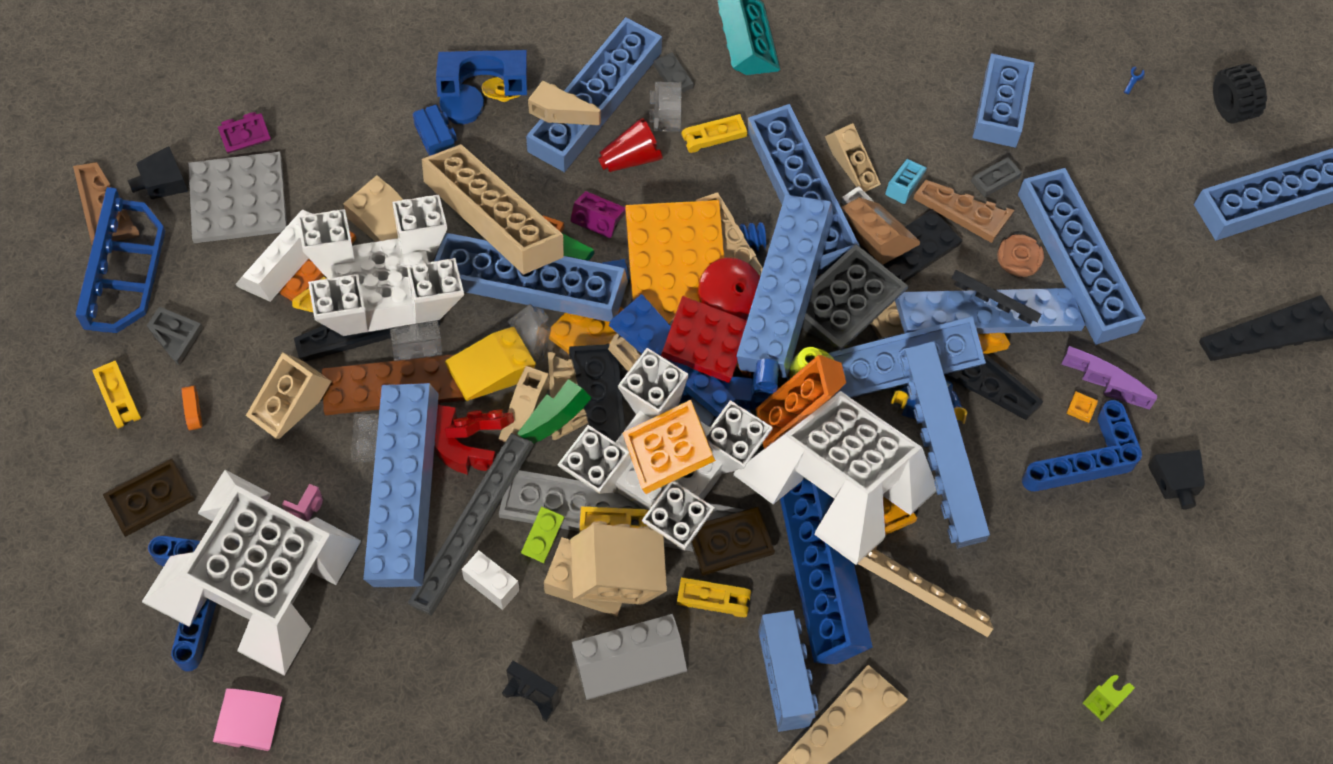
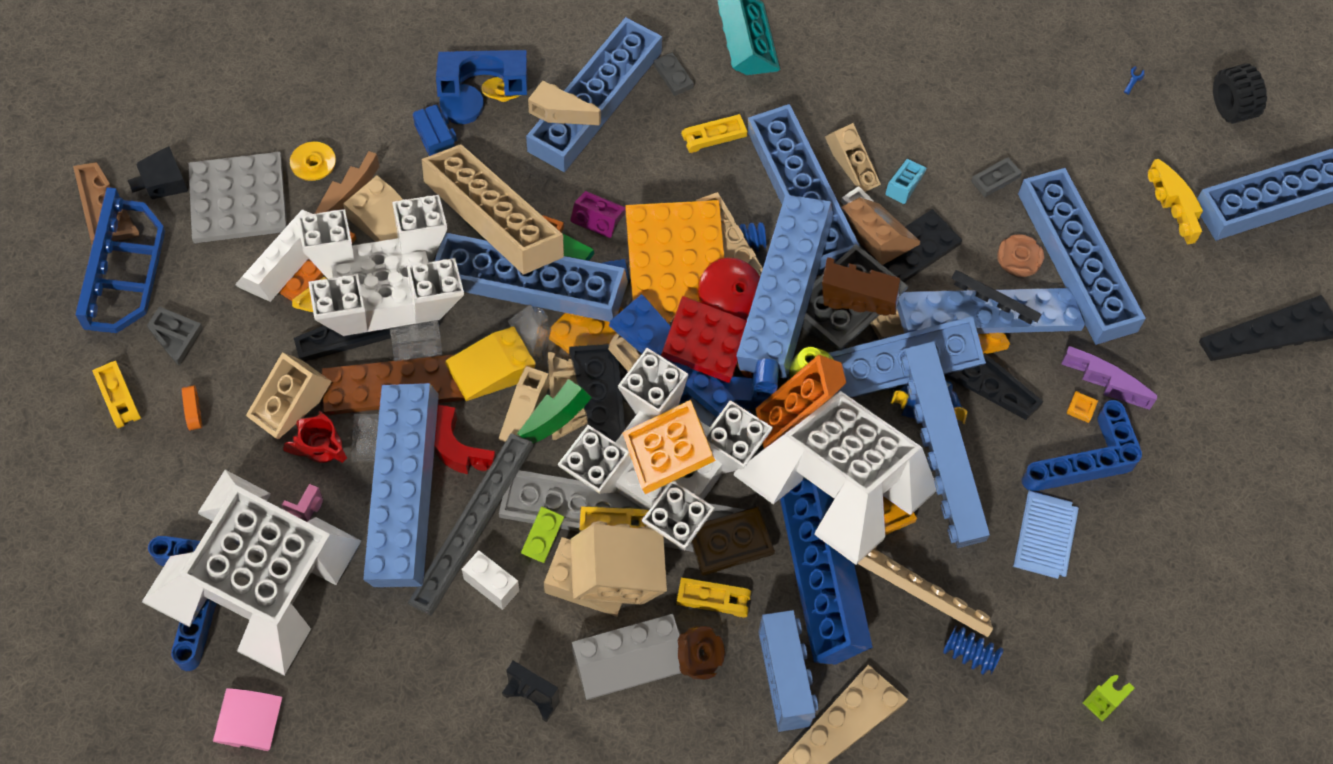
(148, 497): dark brown tile -> none
(244, 132): magenta bracket -> none
(309, 154): none -> yellow dish
(316, 440): none -> red piece
(352, 183): none -> medium nougat slope
(477, 421): red plate -> none
(631, 149): red cone -> none
(667, 106): clear brick -> none
(688, 652): none -> reddish brown plate
(859, 290): none -> reddish brown wedge
(973, 215): medium nougat wing -> none
(973, 650): none -> blue piece
(1003, 100): medium blue brick -> none
(1046, 535): none -> light blue window
(1175, 193): none -> yellow slope
(1179, 475): black torso -> none

